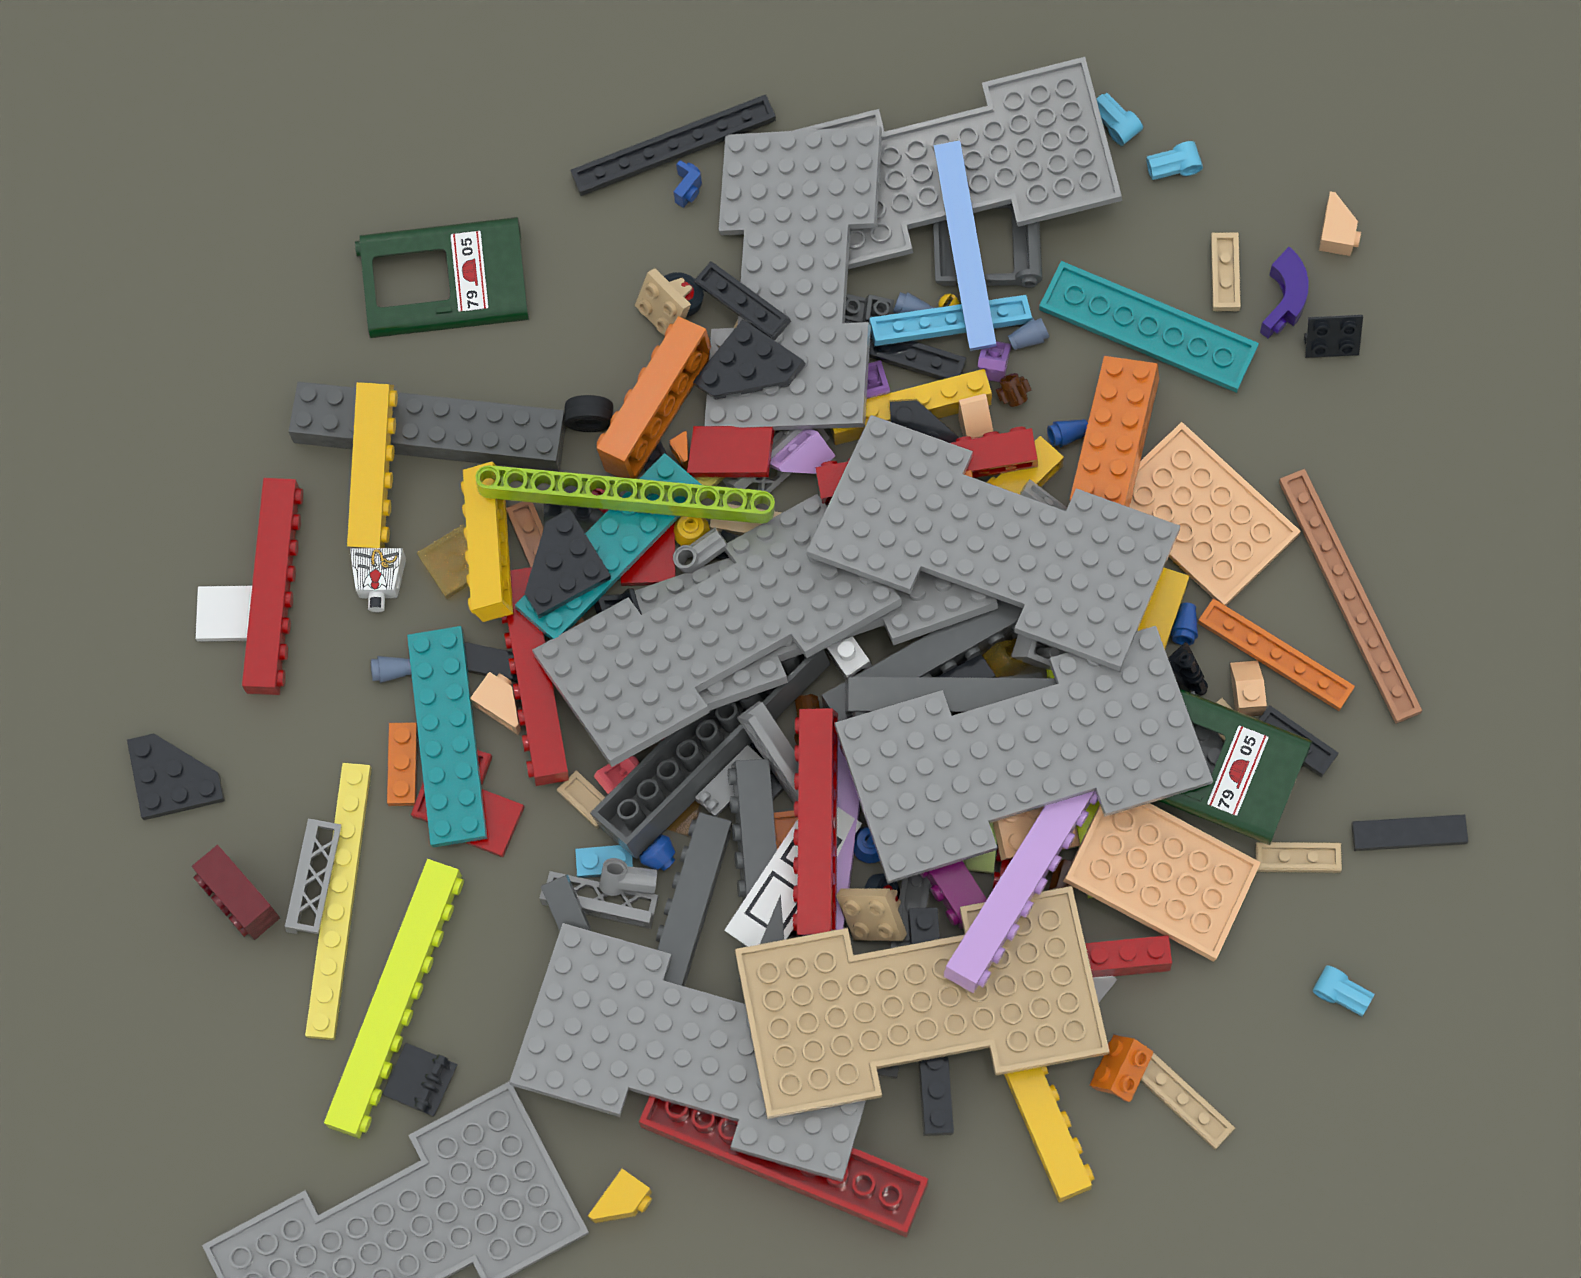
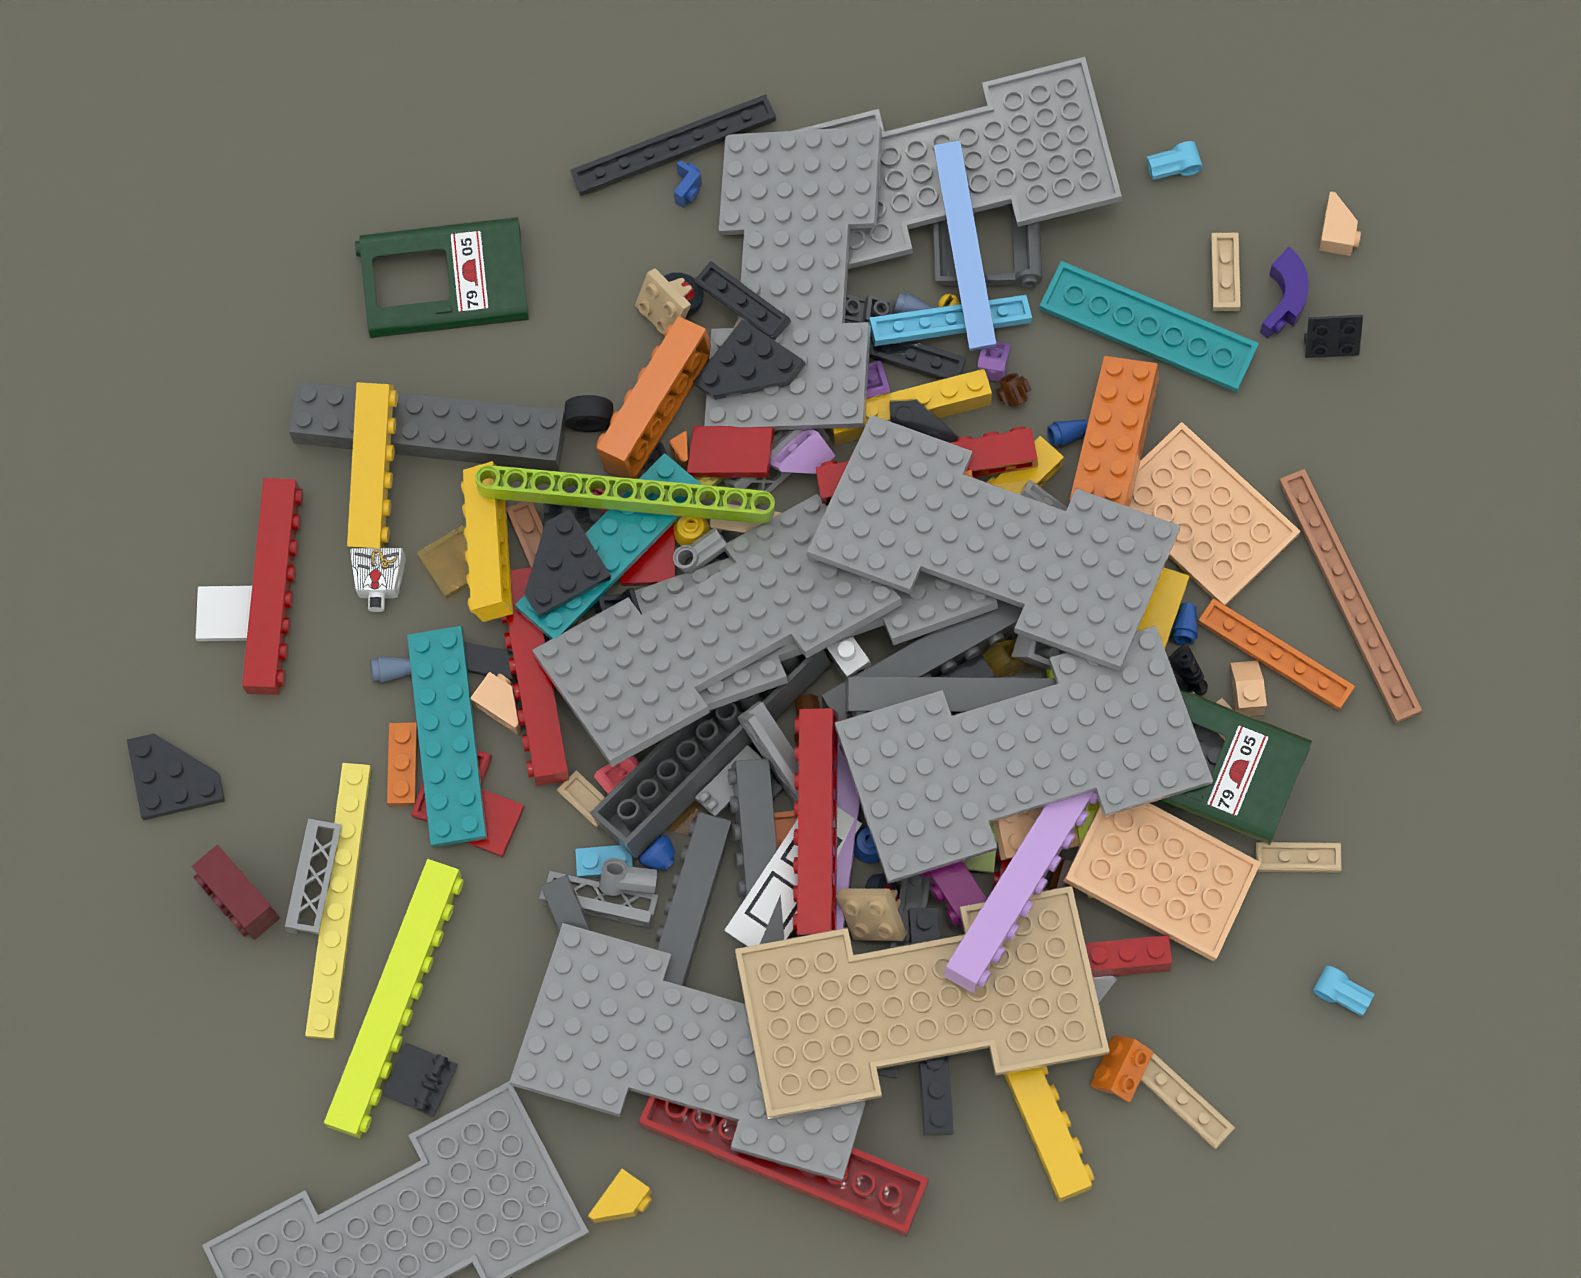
(975, 416): light nougat slope -> none
(1029, 334): sand blue cone -> none
(1120, 124): medium azure piece -> none
(1320, 754): black plate -> none
(1409, 832): black tile -> none

